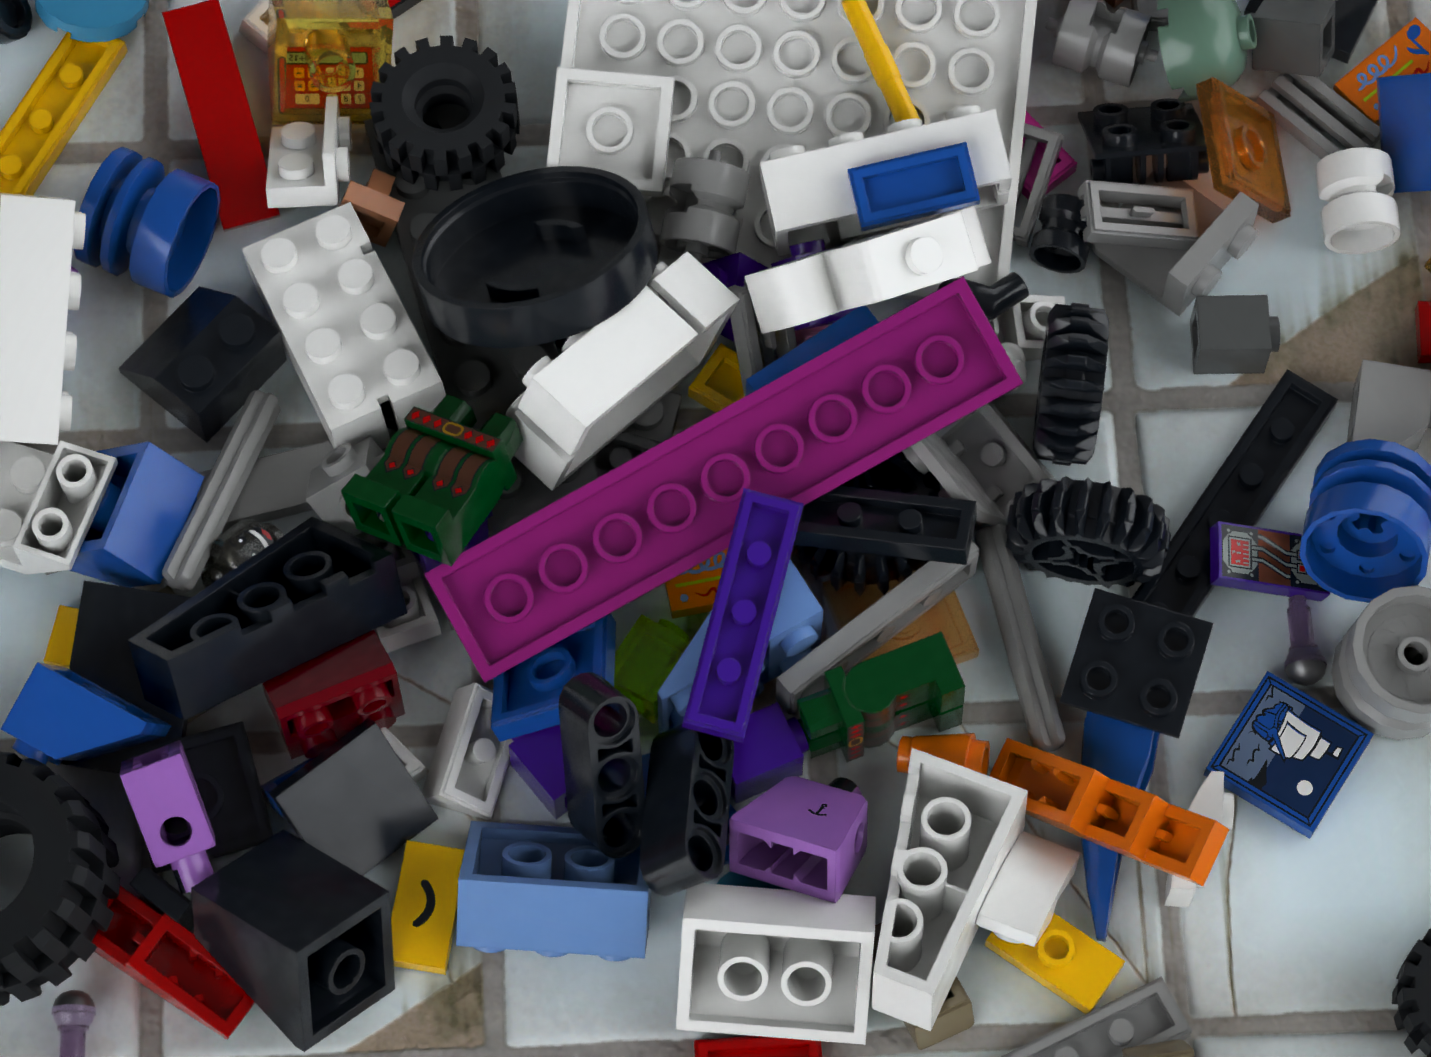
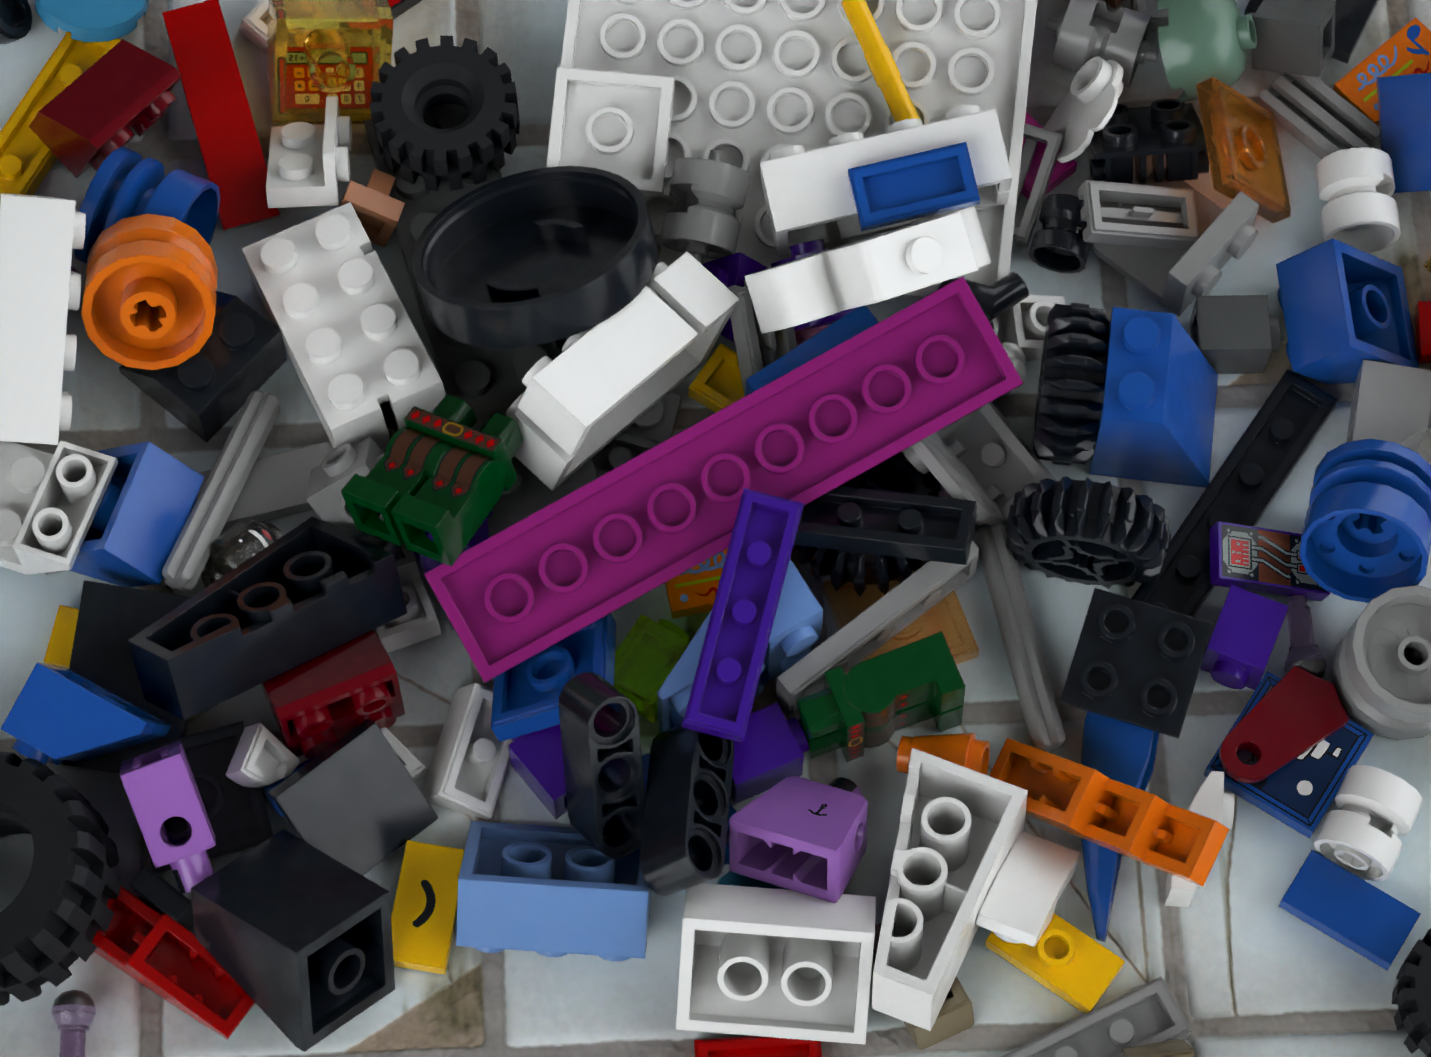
(103, 106): none -> dark red slope
(150, 292): none -> orange wheel
(260, 759): none -> white tile
(1087, 106): none -> white plate
(1155, 402): none -> blue slope
(1243, 639): none -> dark purple brick
(1283, 725): none -> dark red piece
(1343, 310): none -> blue slope
(1349, 910): none -> blue tile
(1371, 815): none -> white wheel

